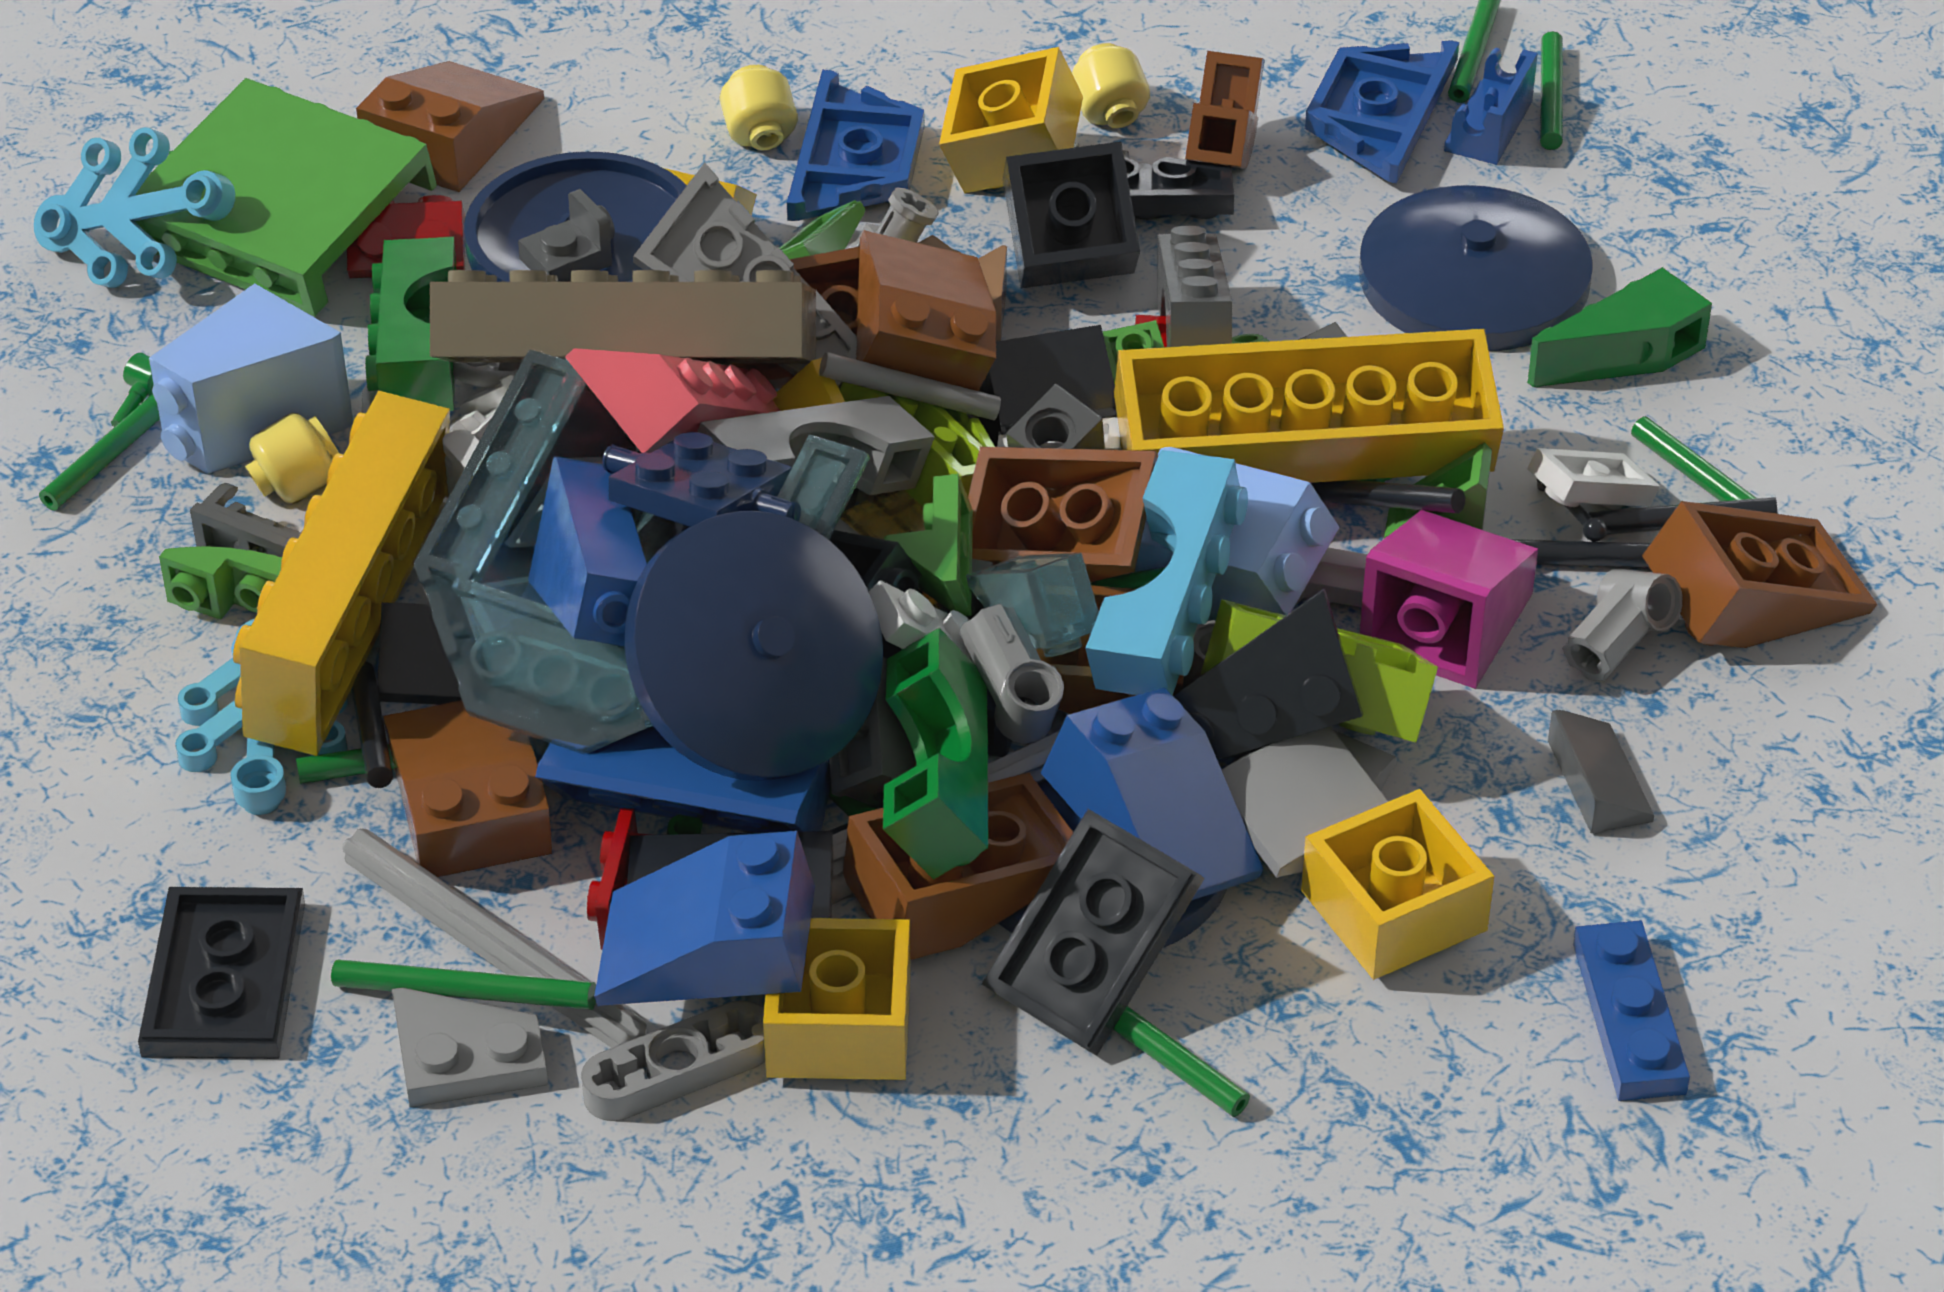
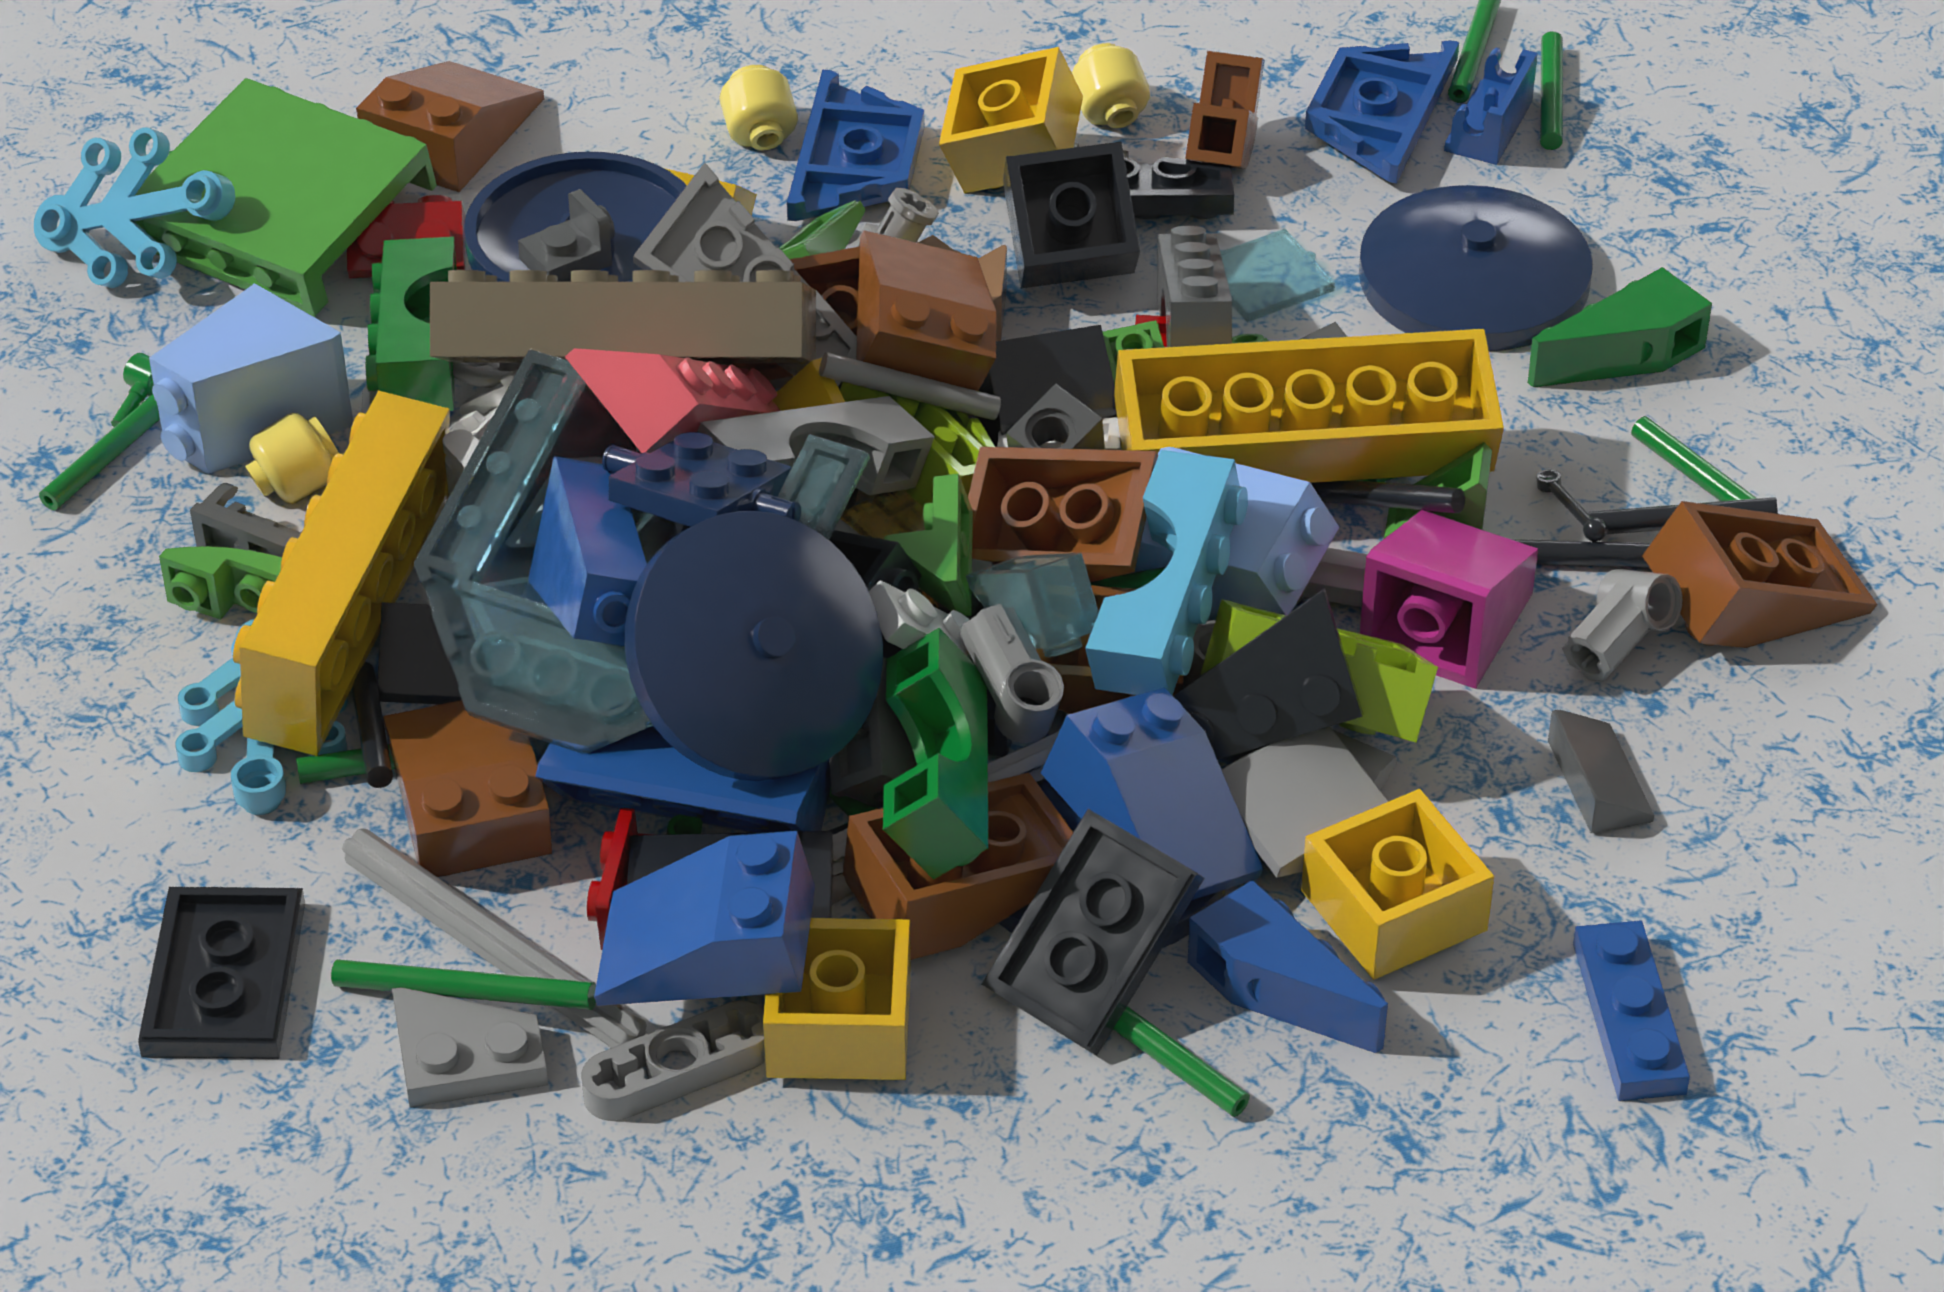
(1272, 275): none -> clear light blue piece
(1277, 968): none -> blue slope
(1592, 478): white plate -> none

